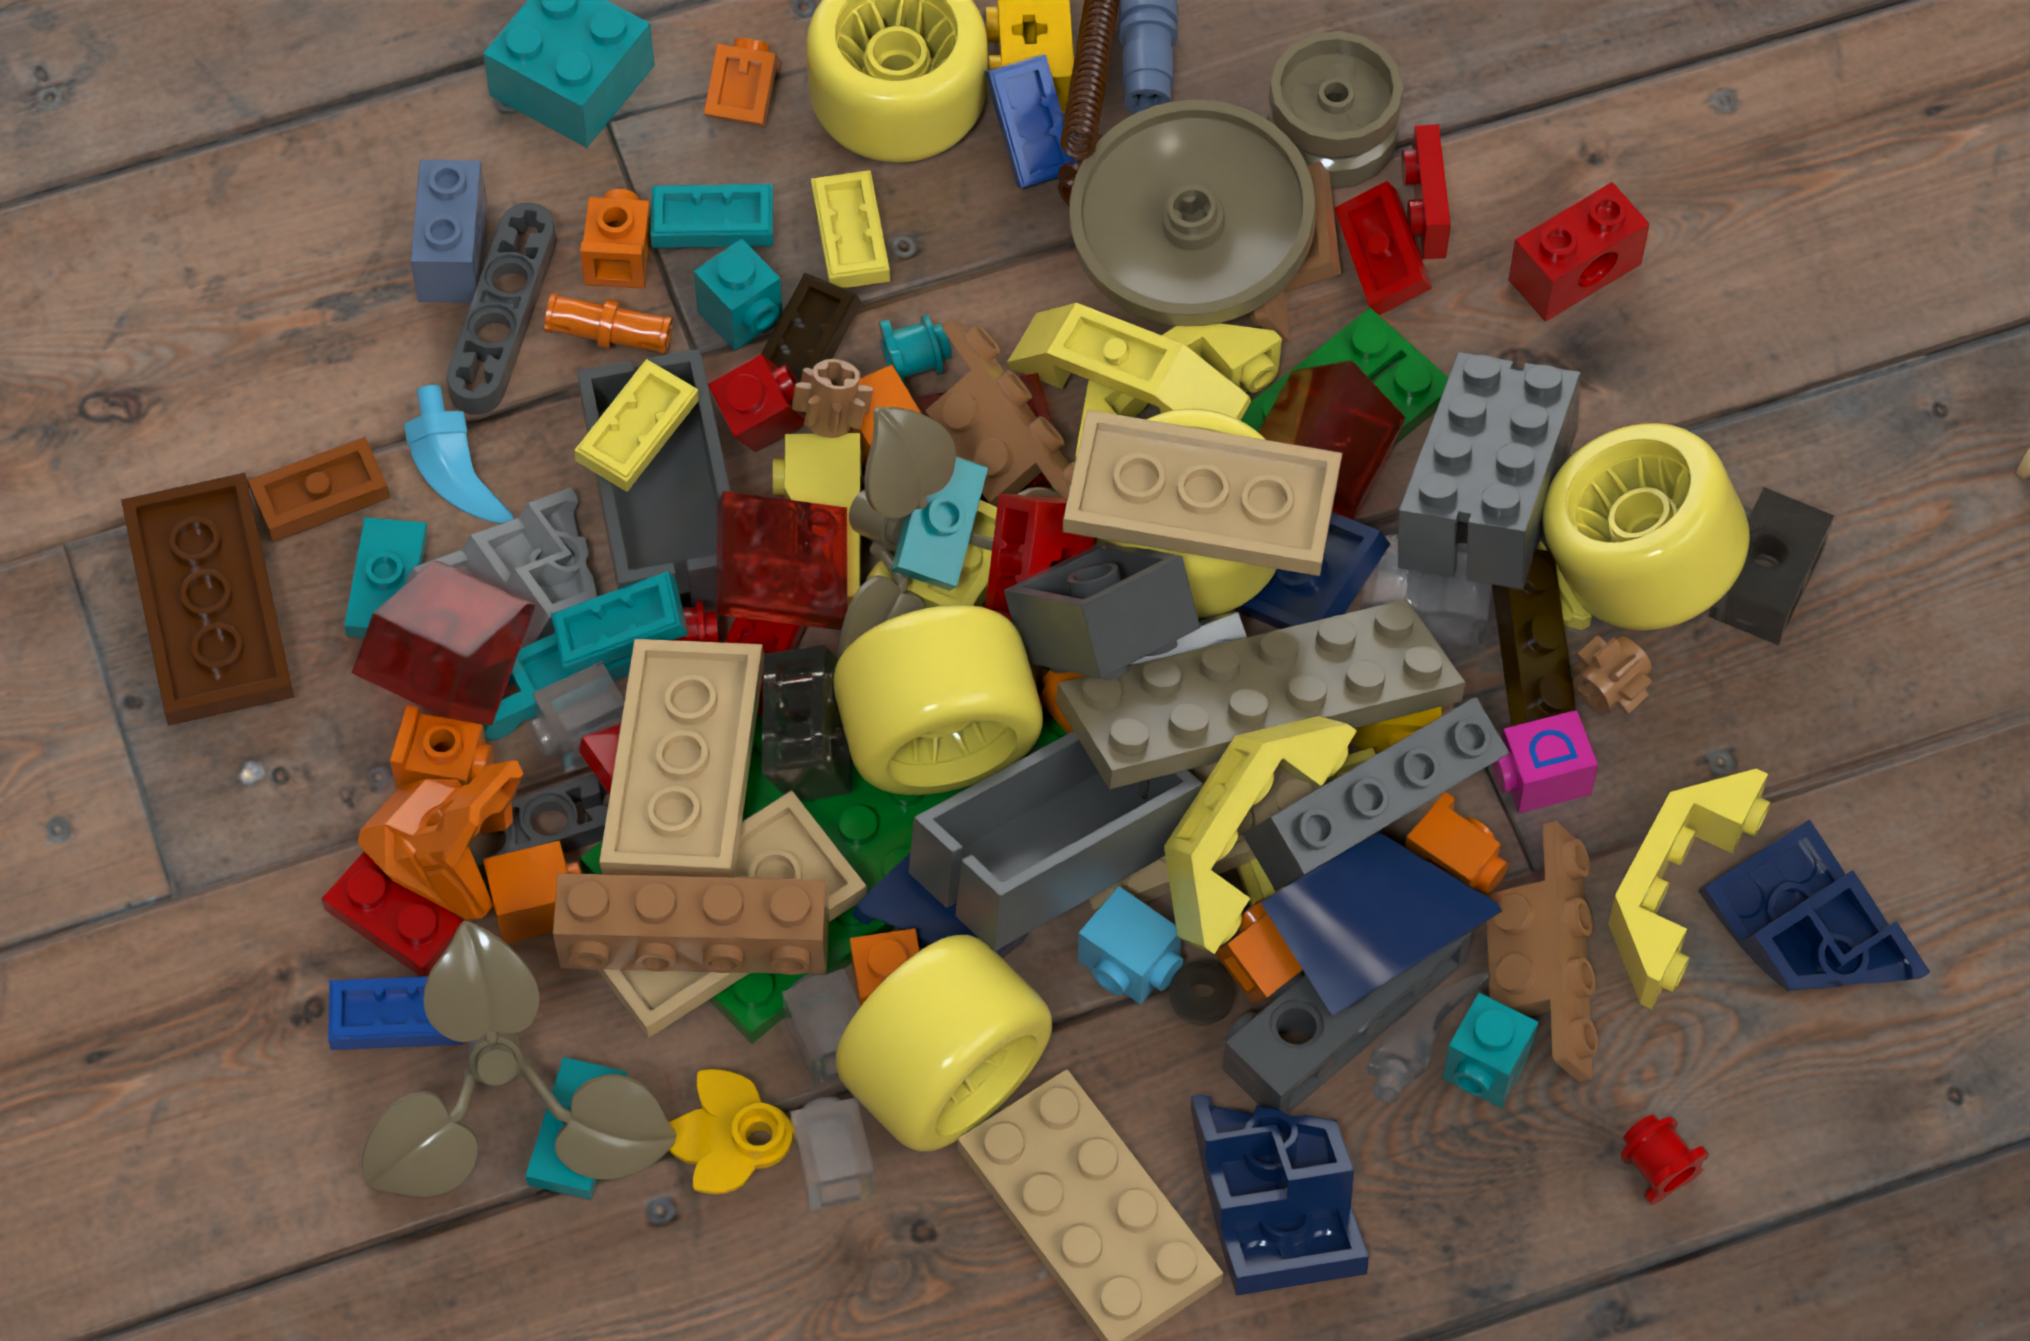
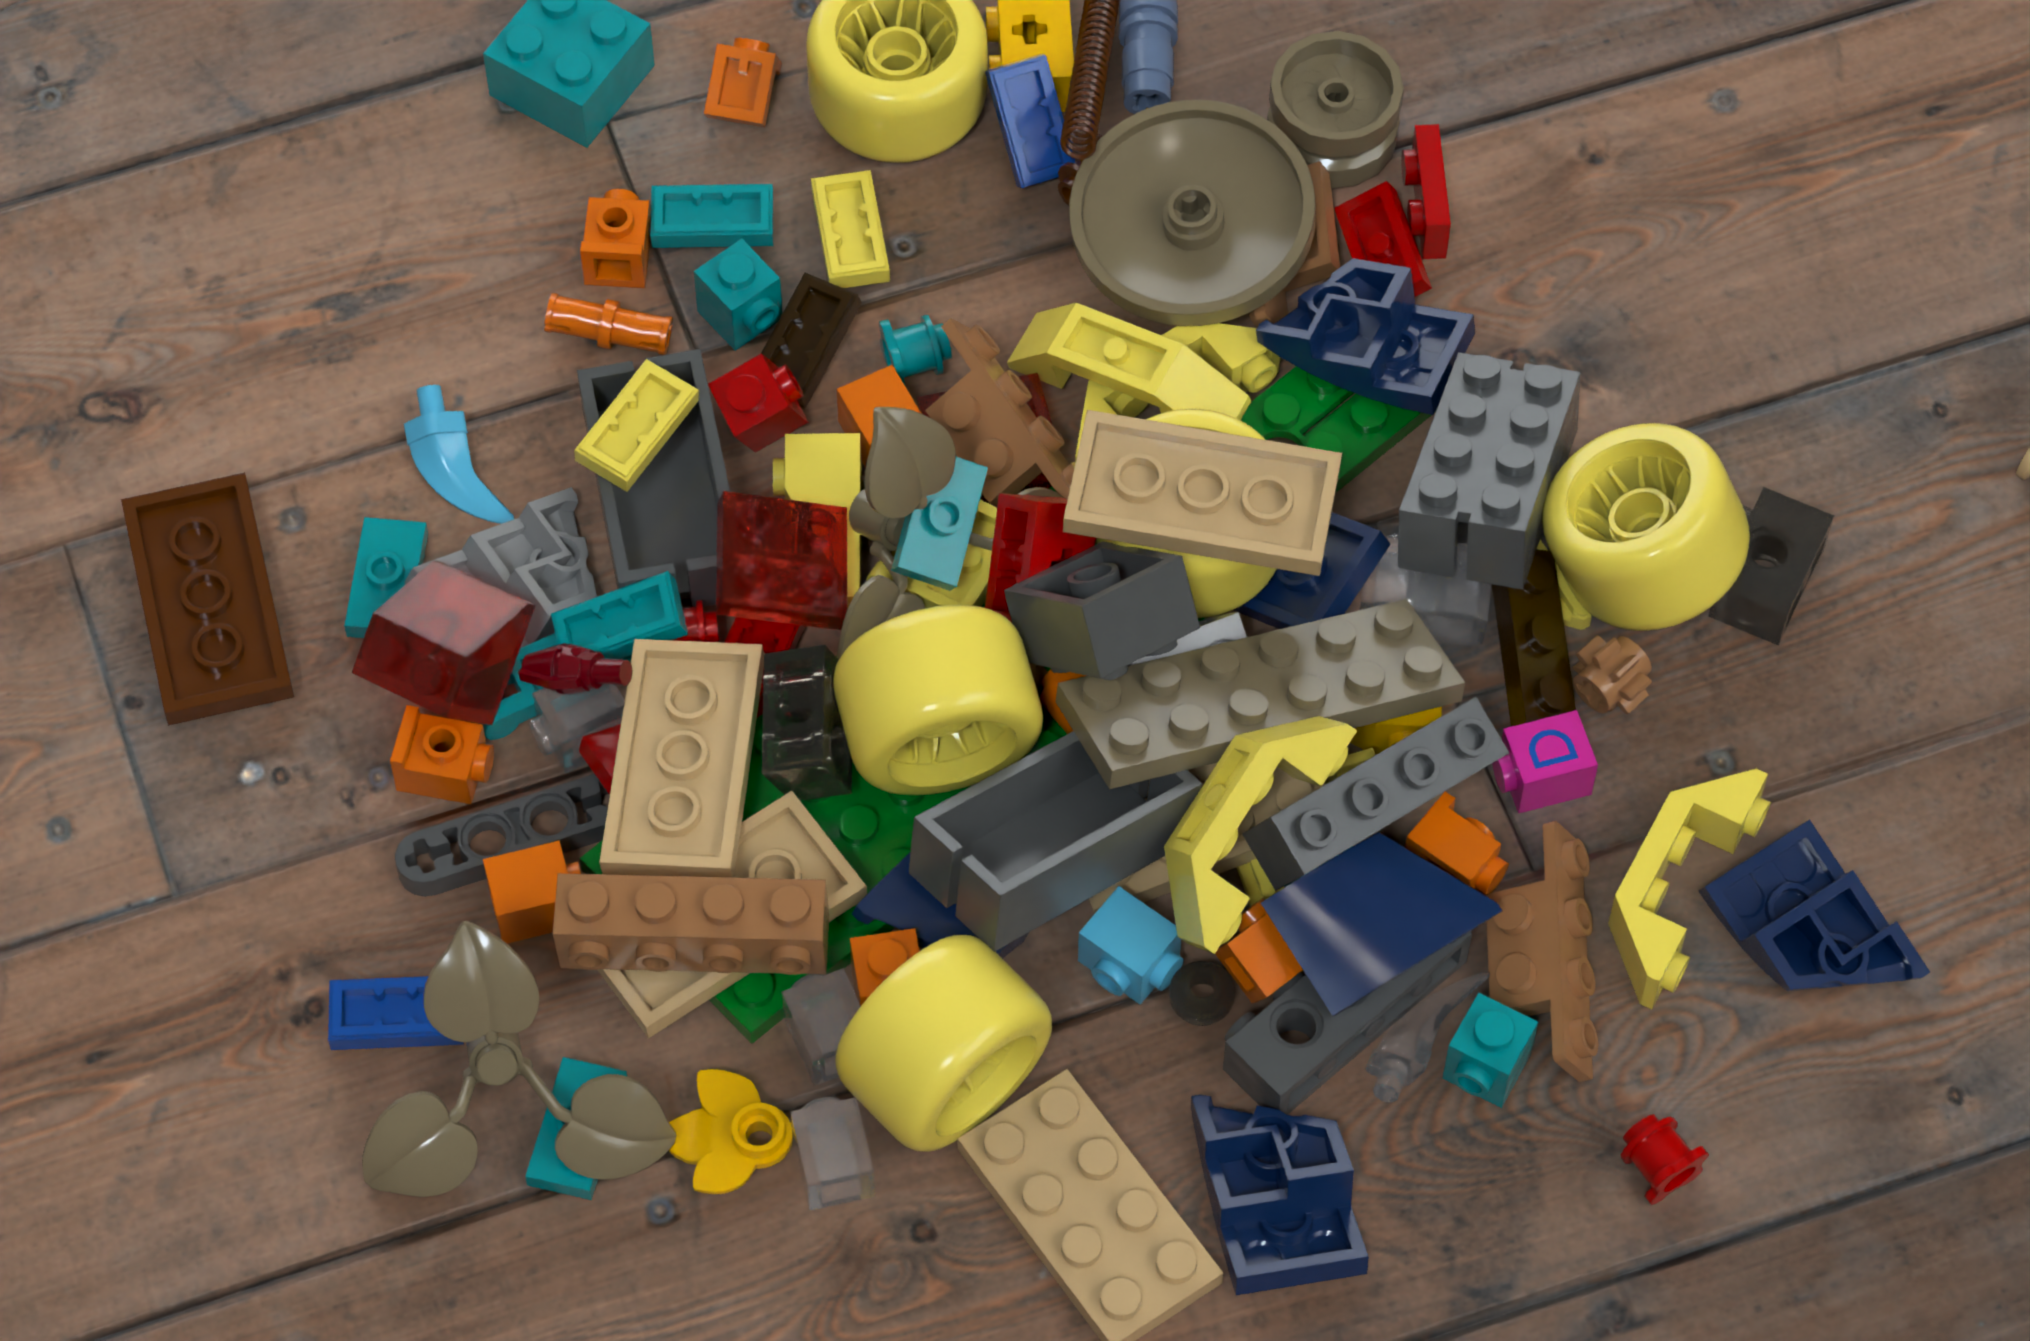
(318, 489): dark orange plate -> none
(391, 915): red plate -> none
(427, 831): orange piece -> none
(448, 230): sand blue brick -> none
(499, 307): dark grey beam -> none
(573, 669): none -> dark red piece
(832, 398): medium nougat gear -> none
(1337, 412): clear red slope -> none
(1372, 336): none -> dark blue slope
(1578, 251): red brick -> none

